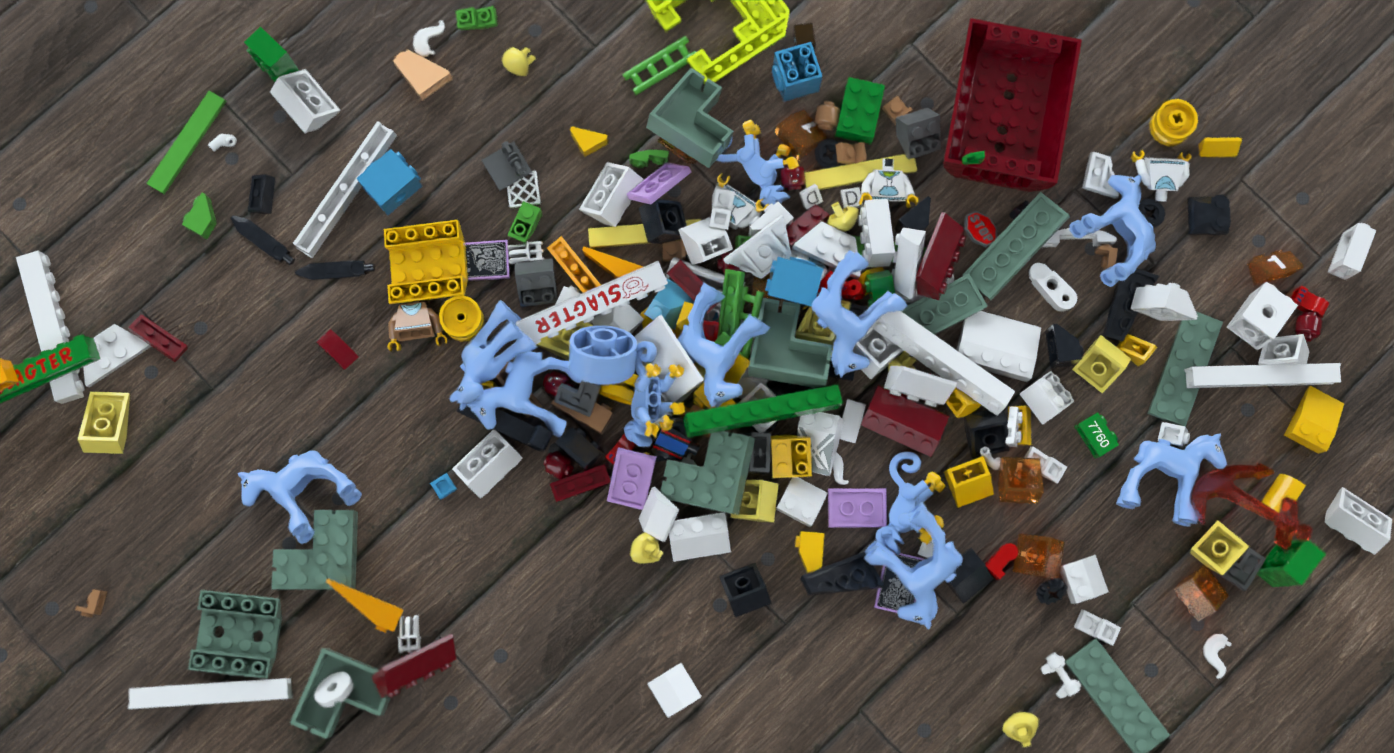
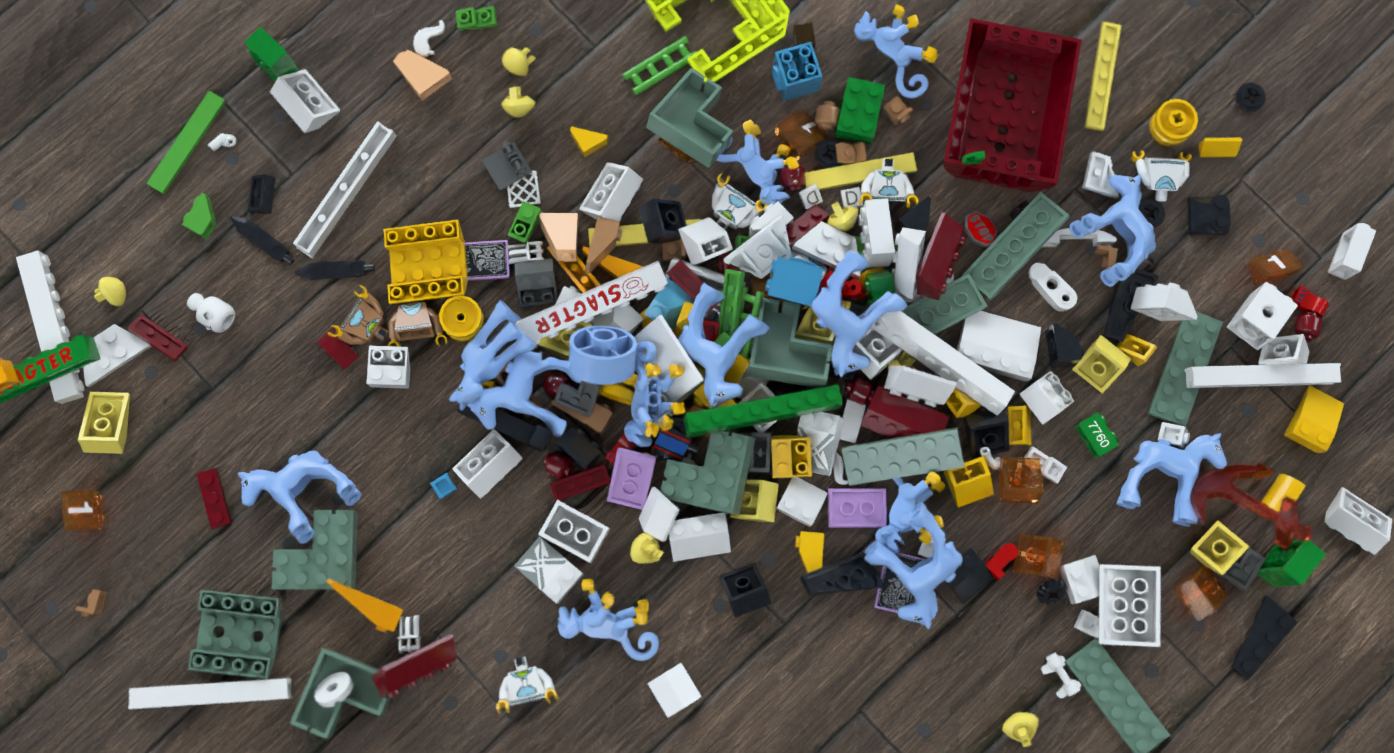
(82, 511): none -> clear orange slope
(111, 290): none -> light yellow piece
(212, 312): none -> white piece
(214, 498): none -> dark red plate
(362, 322): none -> medium nougat torso
(388, 367): none -> white slope
(390, 181): dark azure brick -> none
(517, 105): none -> light yellow piece
(525, 685): none -> white torso
(548, 570): none -> white slope
(561, 234): none -> light nougat slope
(574, 531): none -> white brick
(600, 623): none -> light blue animal
(603, 241): none -> medium nougat slope
(642, 158): bright green slope -> none
(658, 183): lavender tile -> none
(722, 208): white slope -> none
(859, 391): none -> dark red head
(891, 45): none -> light blue animal
(903, 456): none -> sand green plate
(919, 132): dark grey slope -> none
(1014, 420): white wing -> none
(1102, 76): none -> light yellow tile
(1129, 605): none -> white slope
(1211, 649): white piece -> none
(1253, 90): none -> black gear
(1266, 633): none -> black wing

